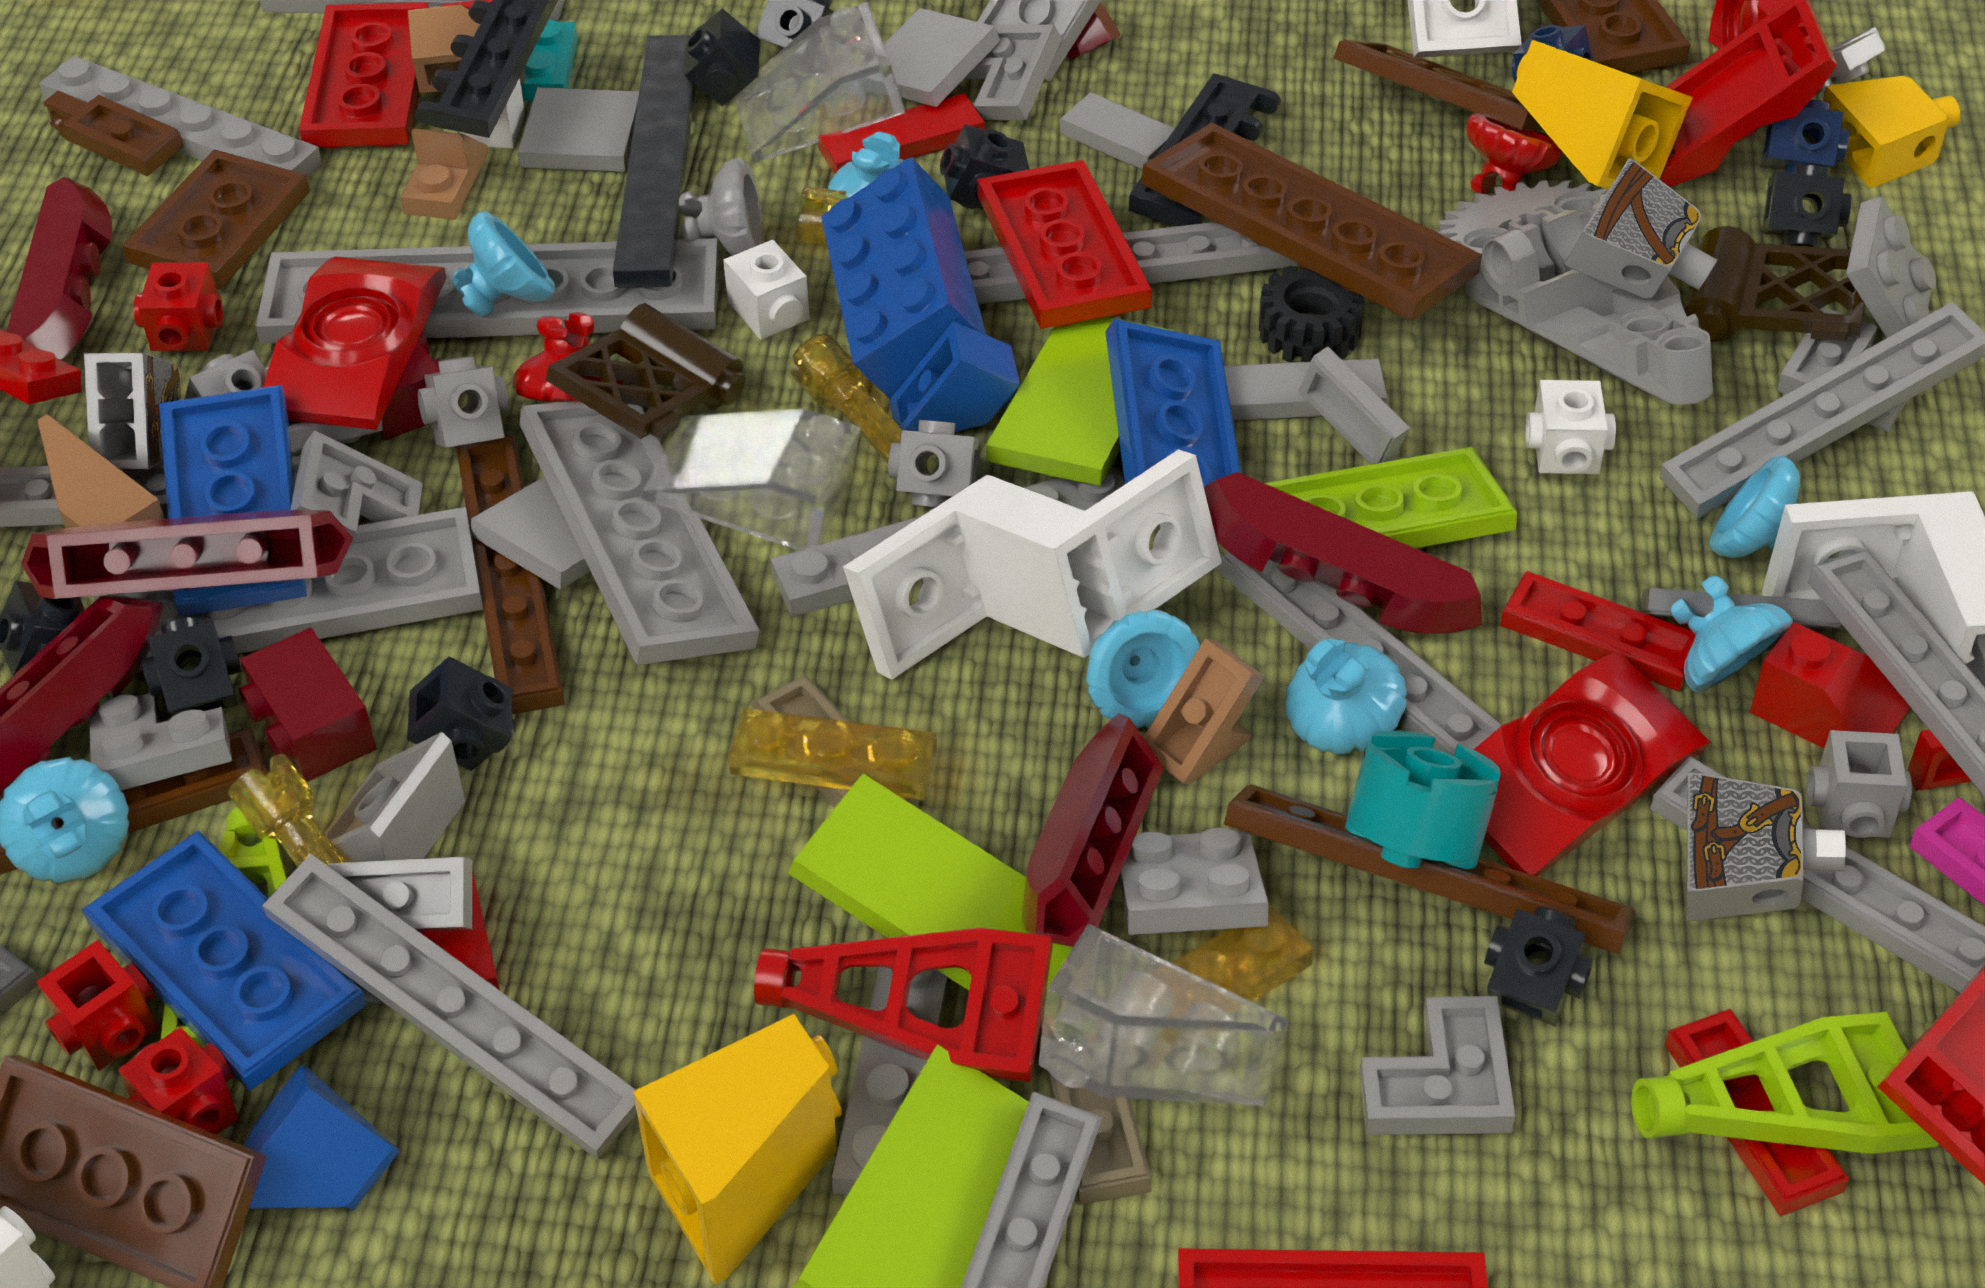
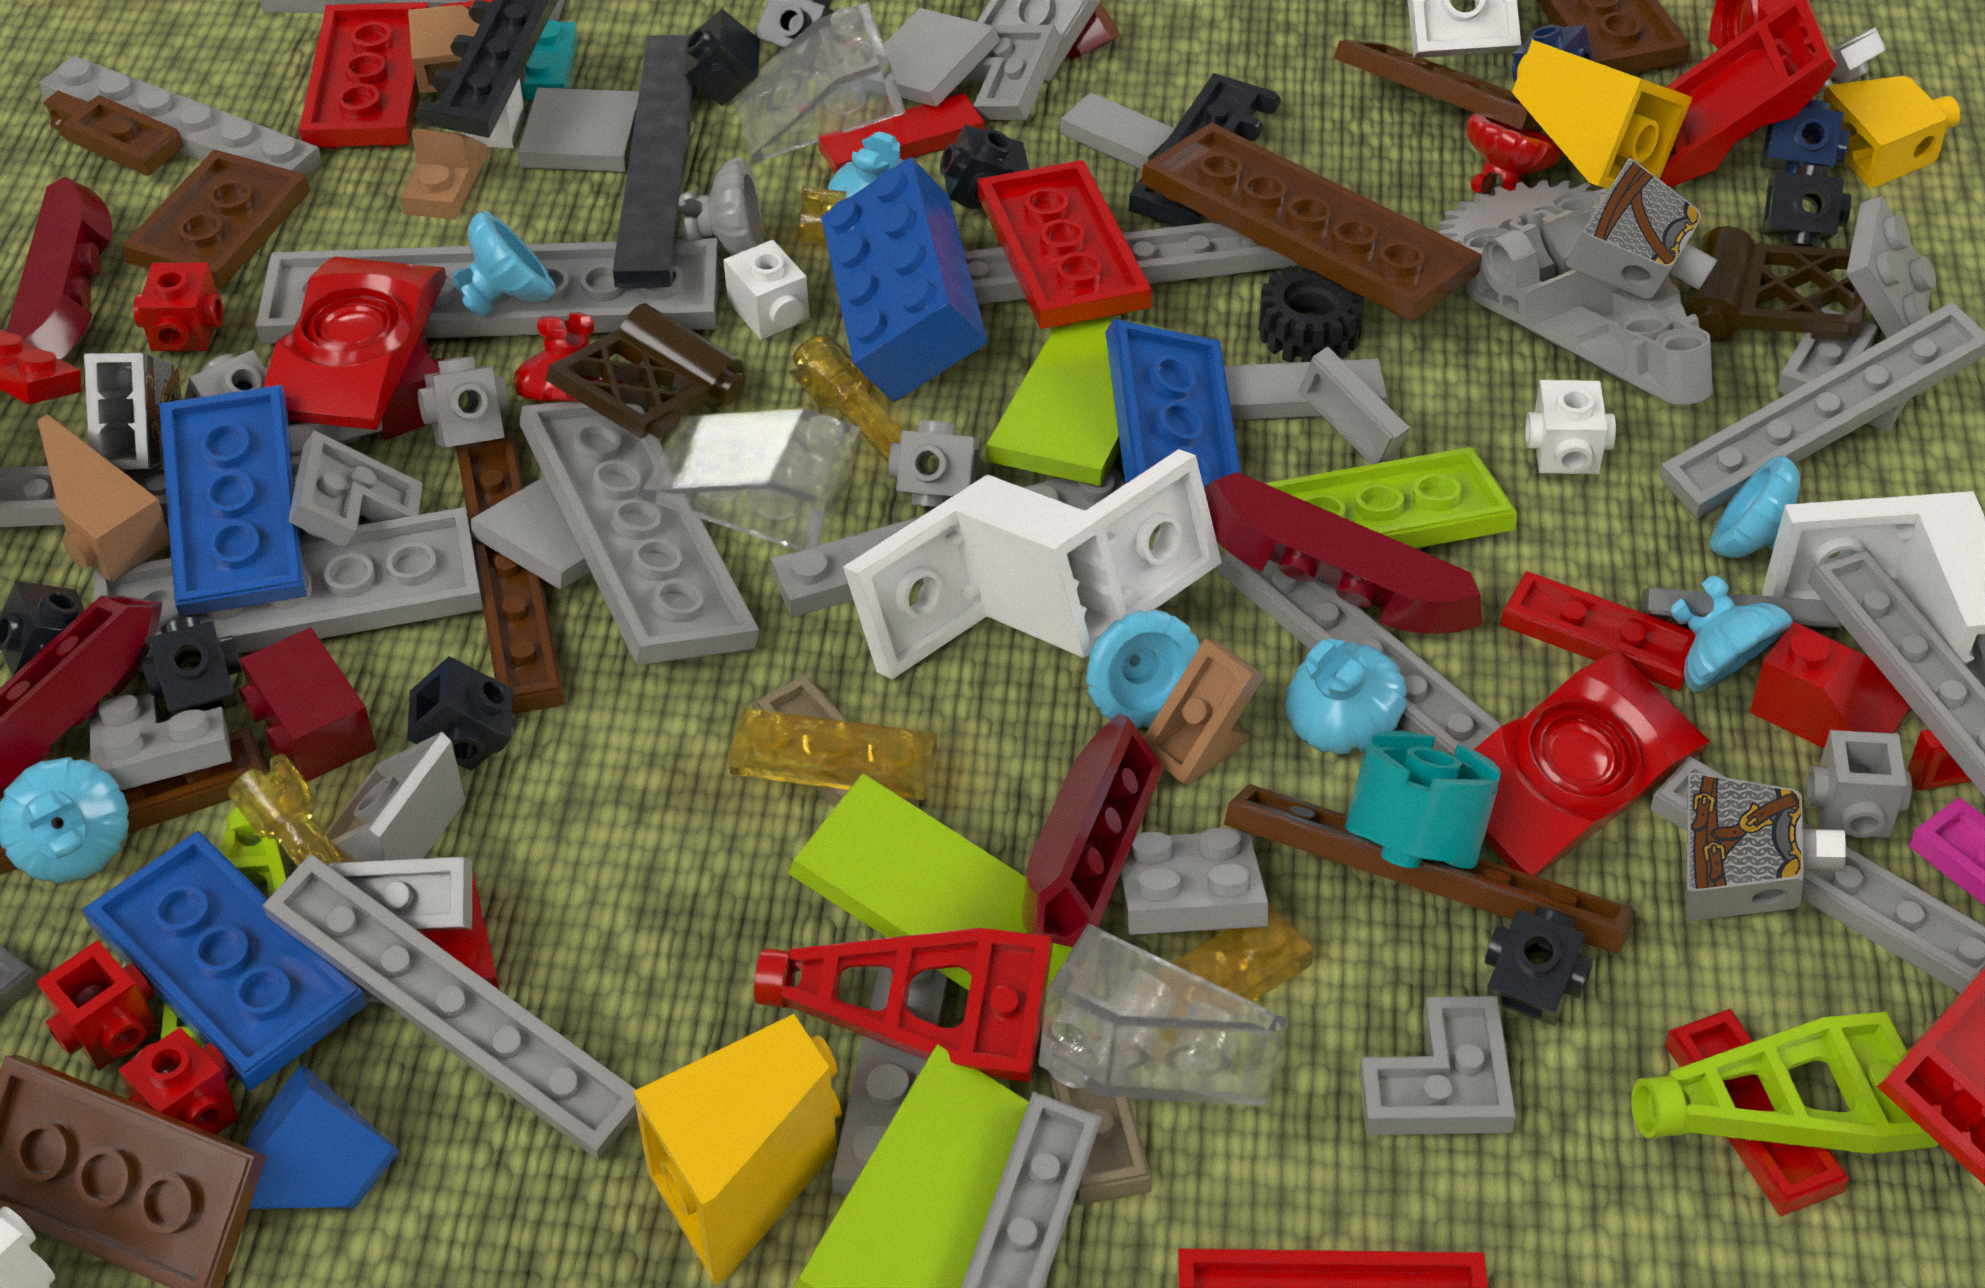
(185, 553): brick -> none
(957, 381): blue slope -> none

